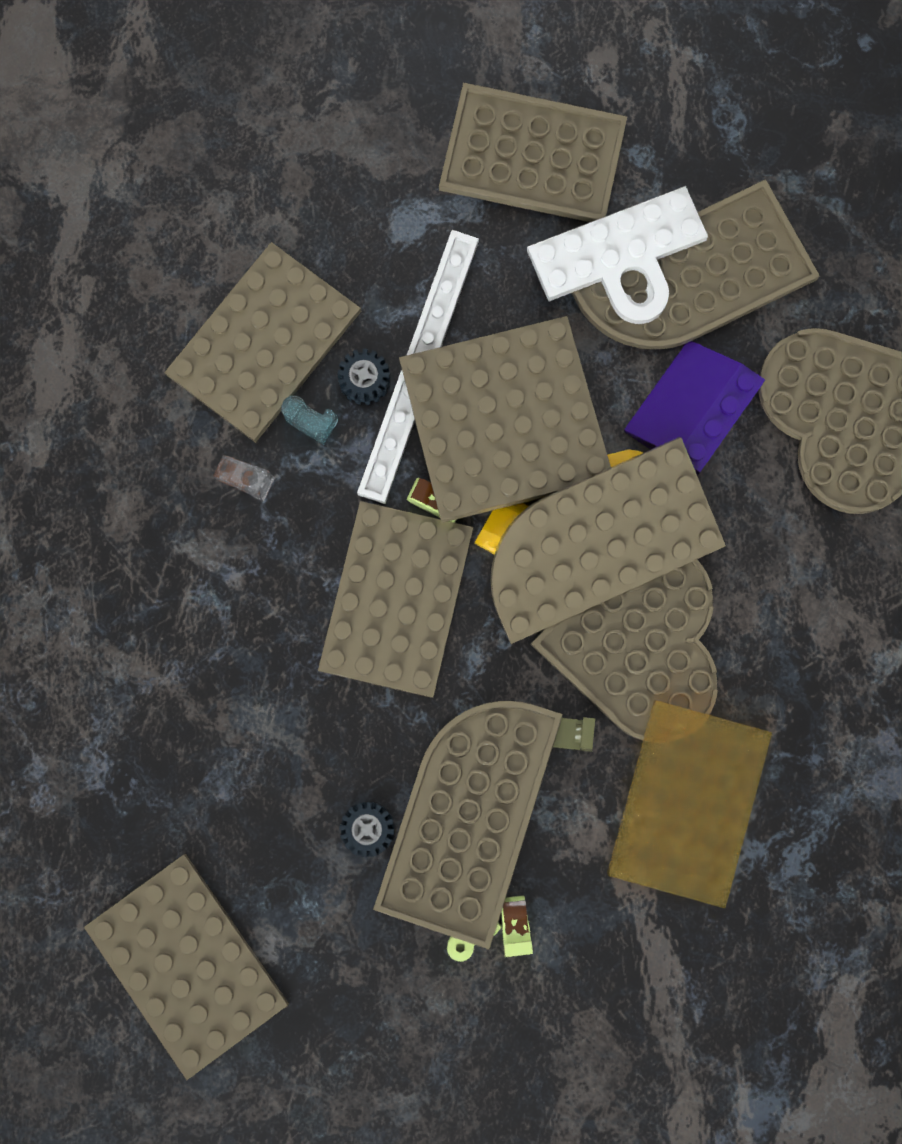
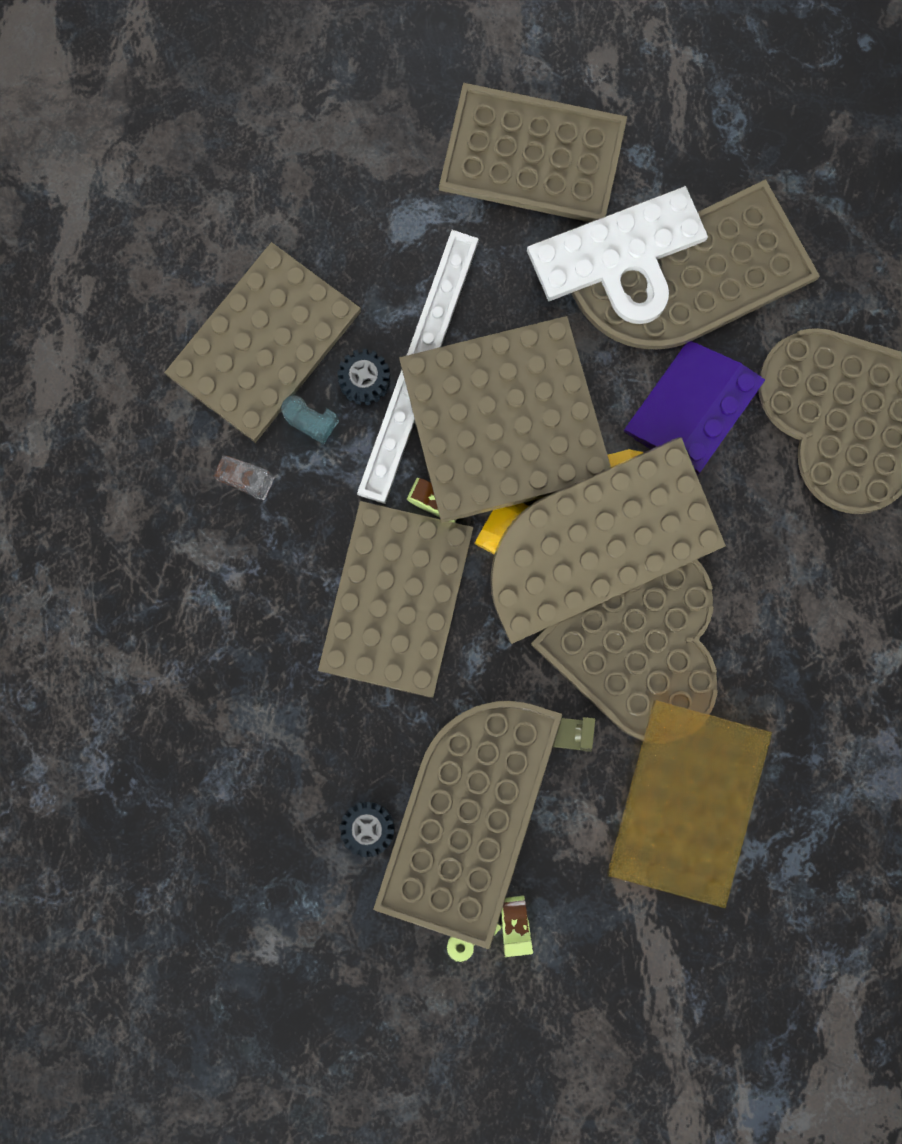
(186, 966): dark tan plate -> none

